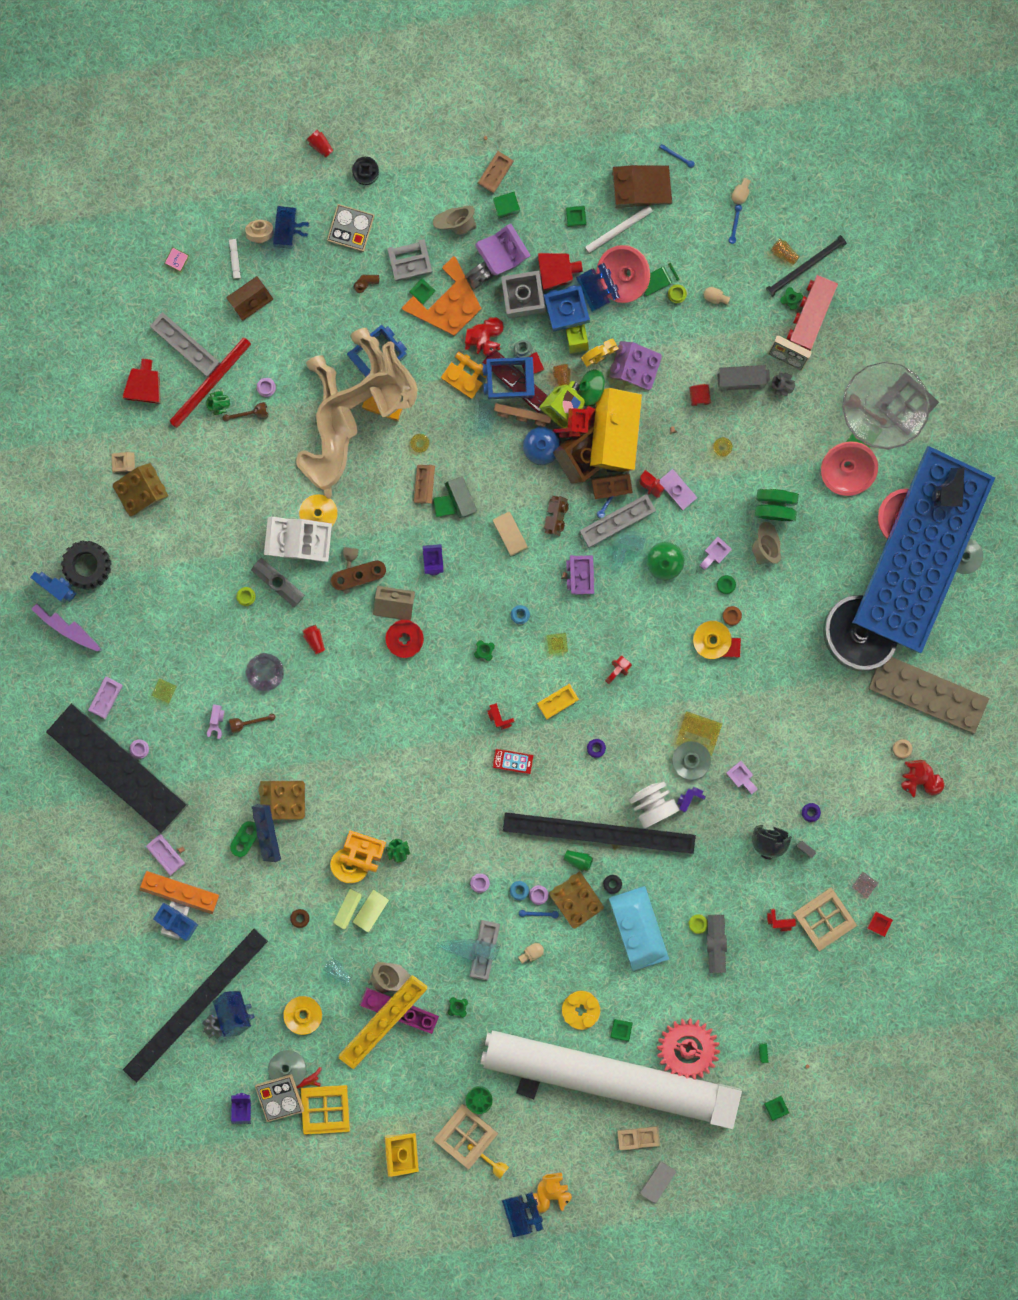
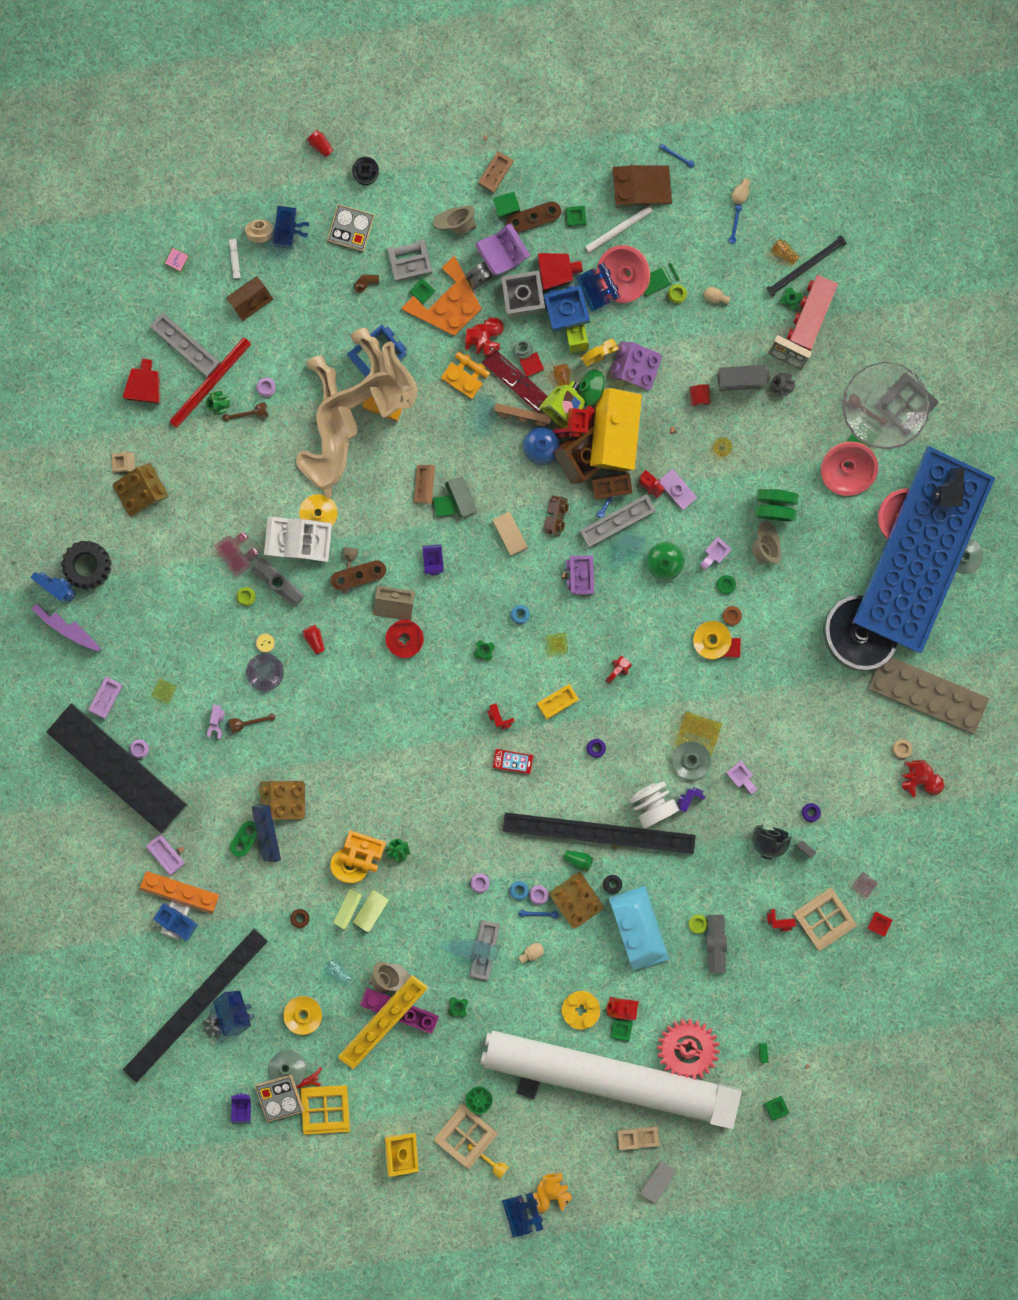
(233, 555): none -> clear pink plate
(265, 643): none -> light yellow tile
(424, 438): clear yellow plate -> none
(529, 377): blue window -> none
(542, 213): none -> reddish brown plate
(622, 1008): none -> red bracket

